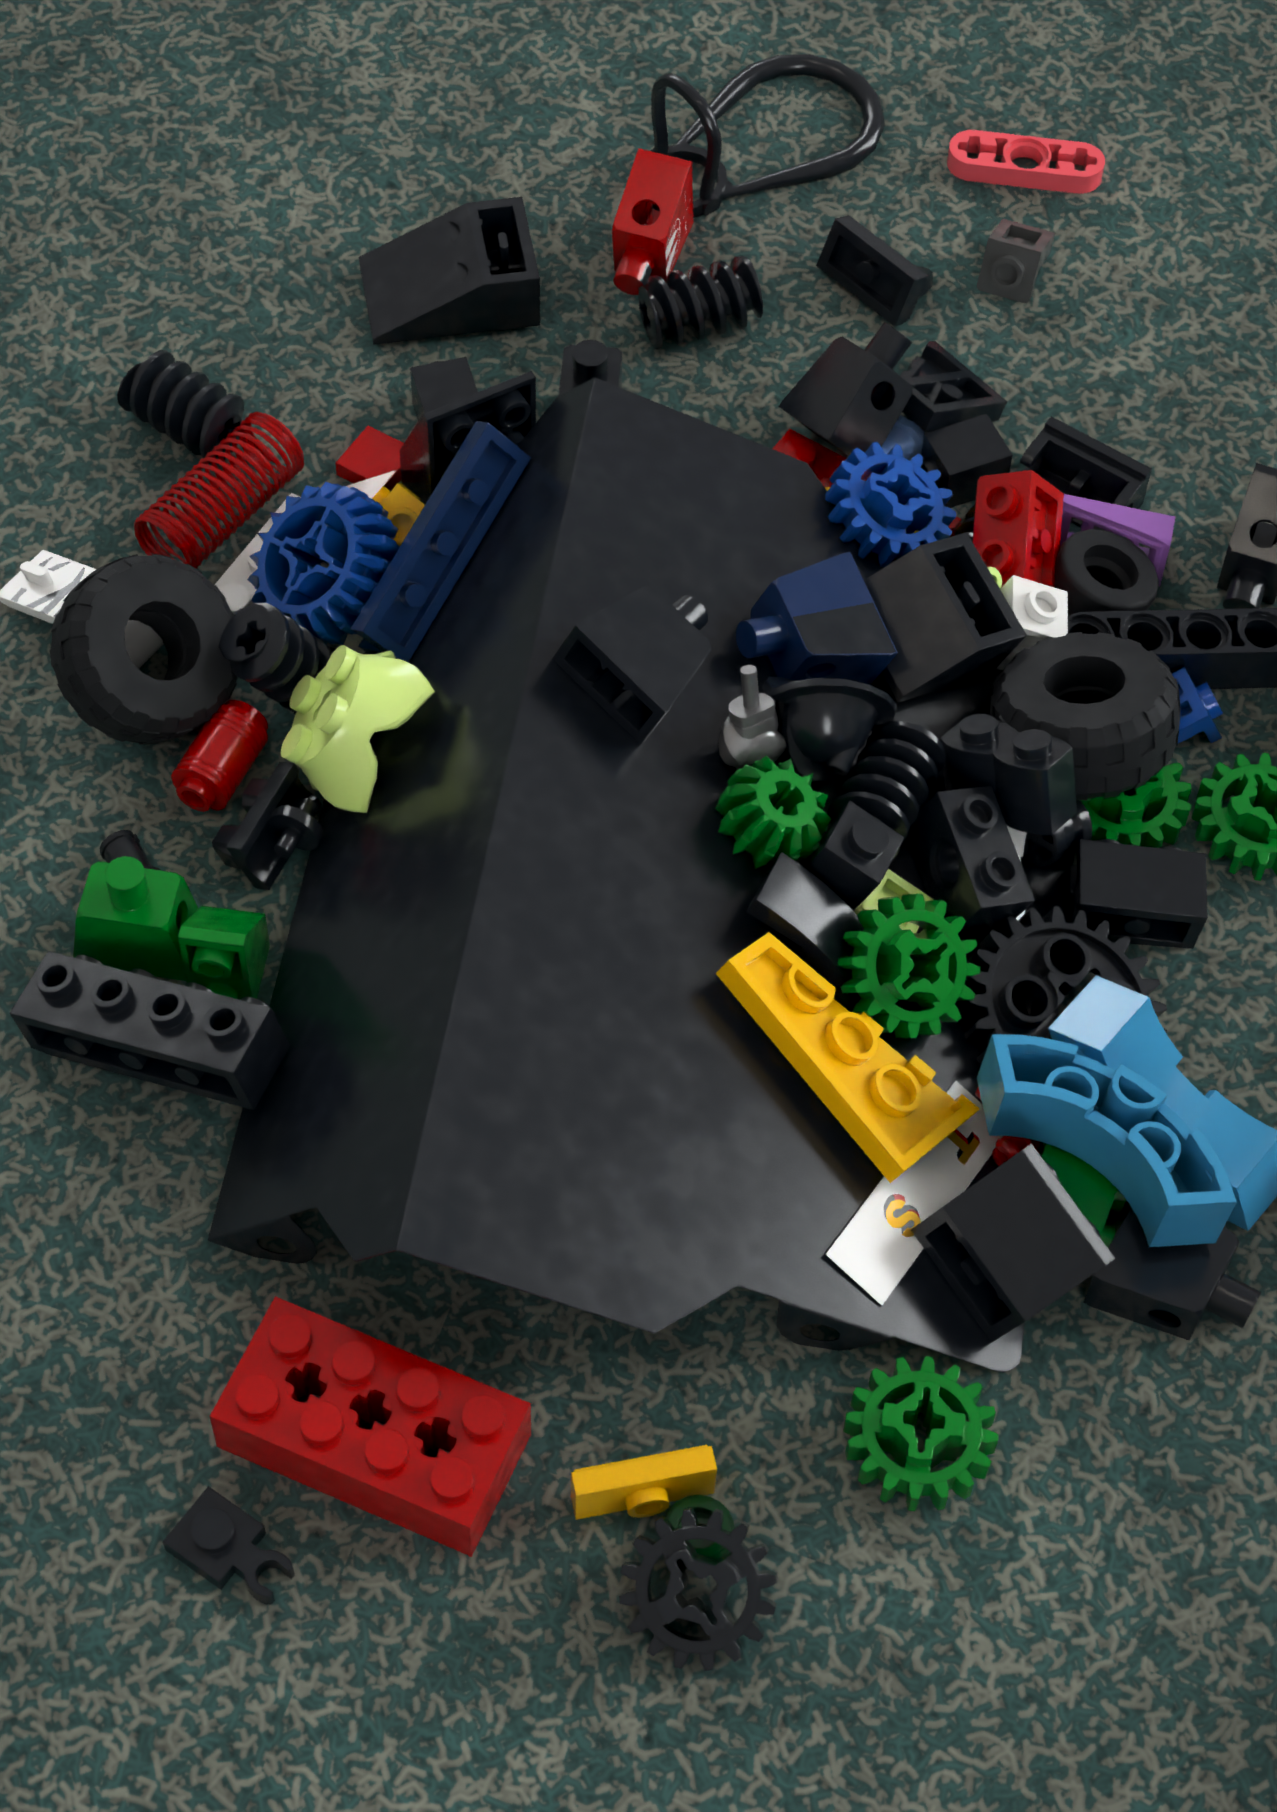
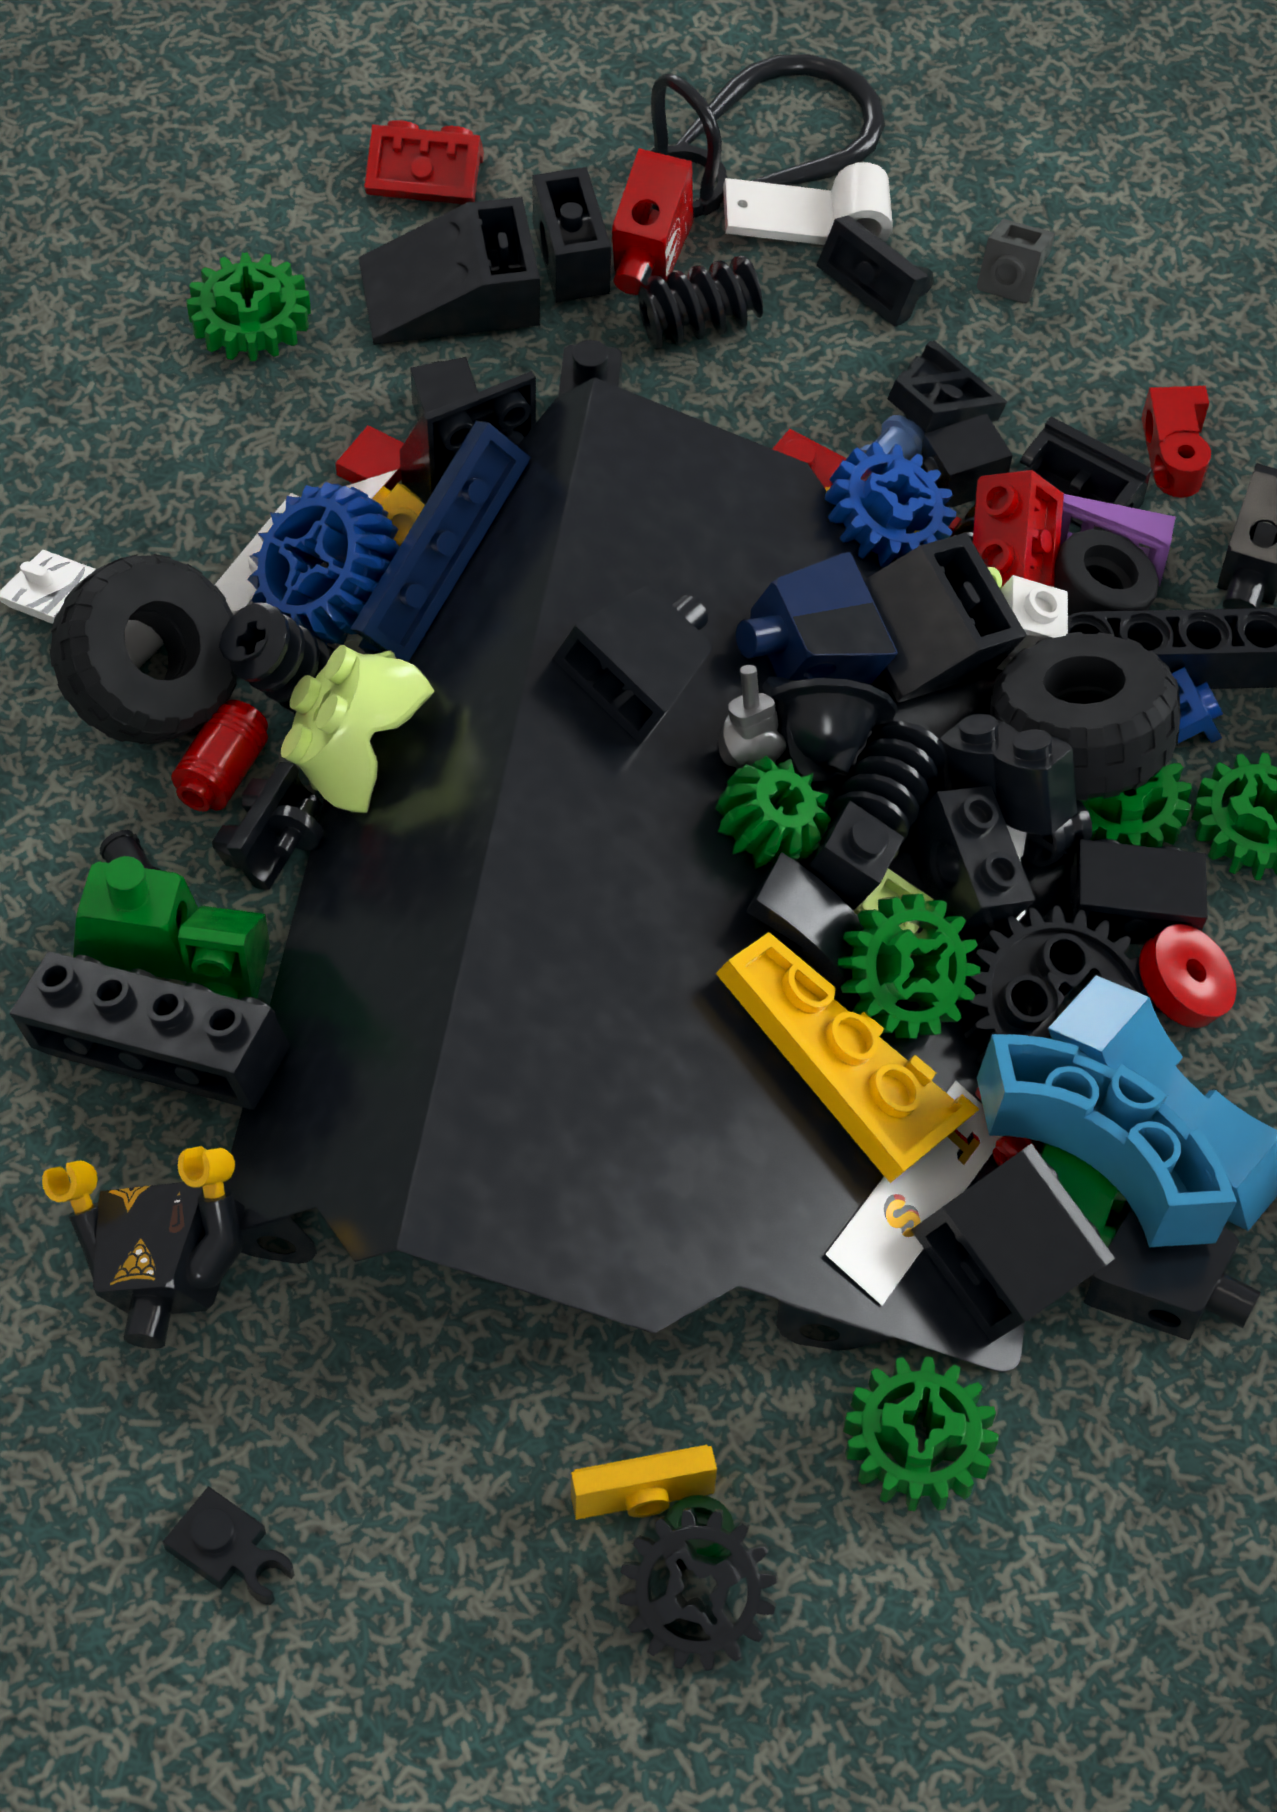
(155, 1244): none -> black torso
(180, 403): black piece -> none
(257, 455): red piece -> none
(276, 311): none -> green gear
(381, 1467): red brick -> none
(423, 163): none -> red bracket
(571, 234): none -> black brick
(809, 213): none -> white door
(853, 392): black torso -> none
(1042, 150): coral beam -> none
(1171, 431): none -> red leg
(1187, 976): none -> red piece

